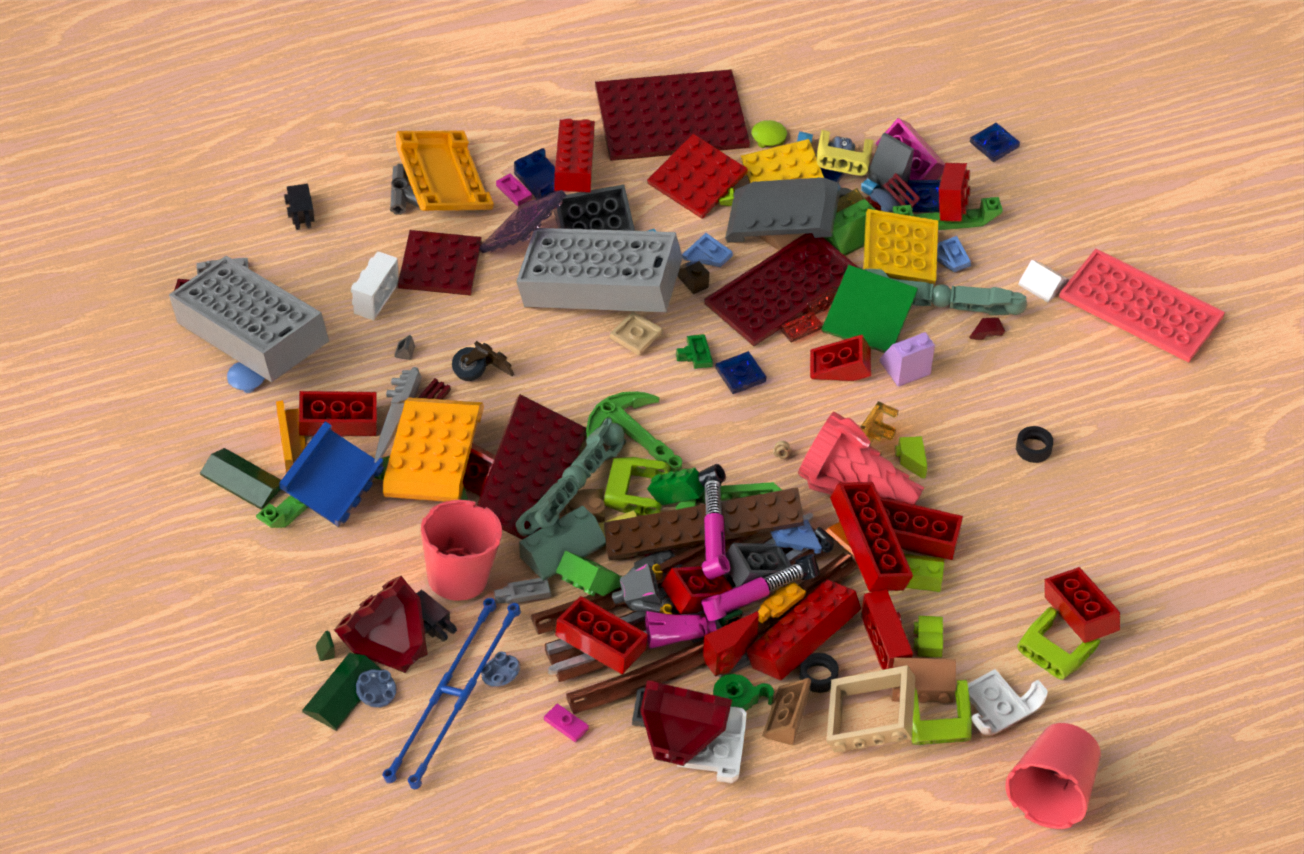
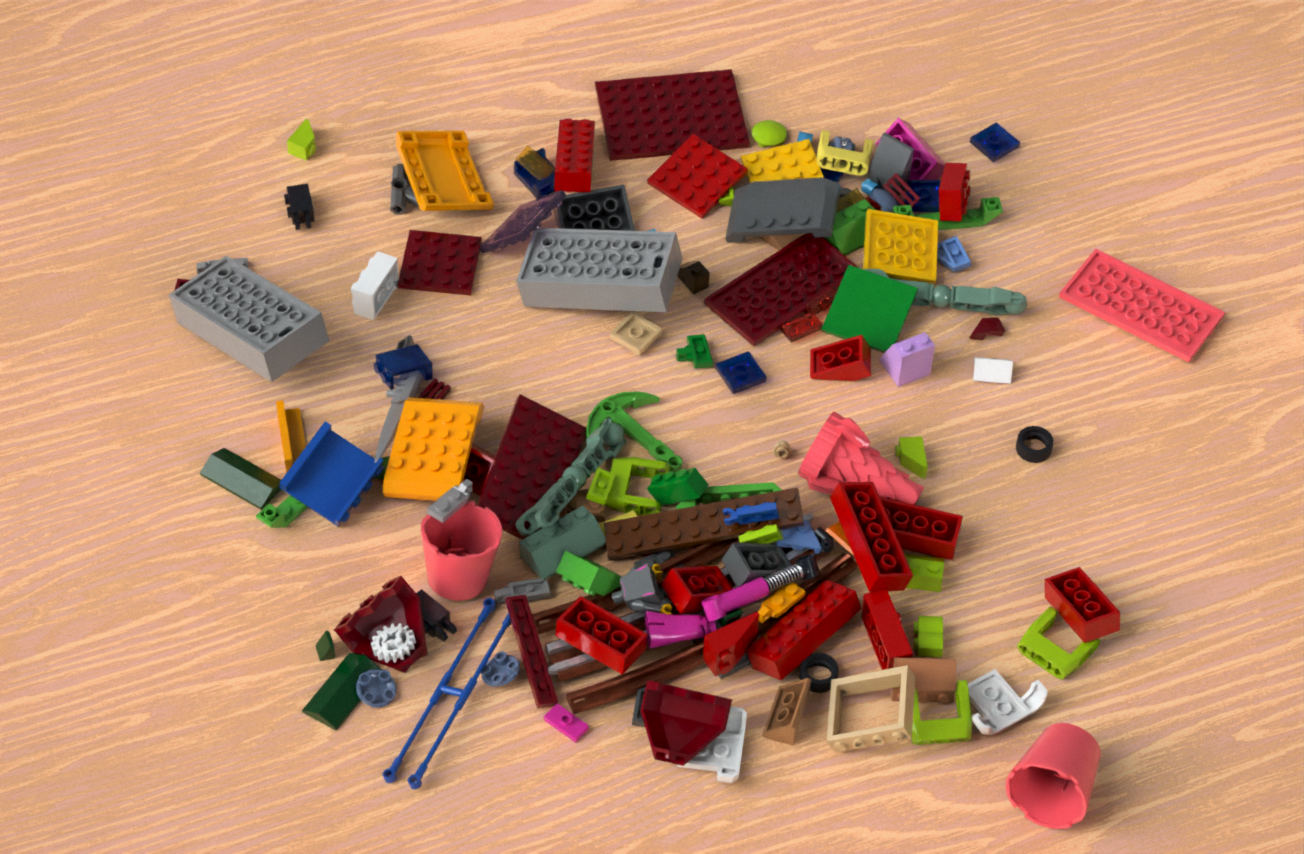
(243, 378): medium blue dish -> none
(302, 141): none -> lime slope
(346, 411): red brick -> none
(392, 644): none -> white gear
(401, 362): none -> clear blue panel
(451, 501): none -> light grey hinge
(471, 362): plate -> none
(514, 189): dark pink plate -> none
(531, 651): none -> dark red plate
(534, 163): none -> clear yellow plate
(600, 486): none -> lime plate
(708, 252): medium blue wing -> none
(716, 560): piece -> none
(742, 691): green piece -> none
(752, 514): none -> blue plate
(766, 535): none -> lime plate
(874, 426): clear yellow panel -> none
(992, 370): none -> white panel
(1042, 281): white slope -> none

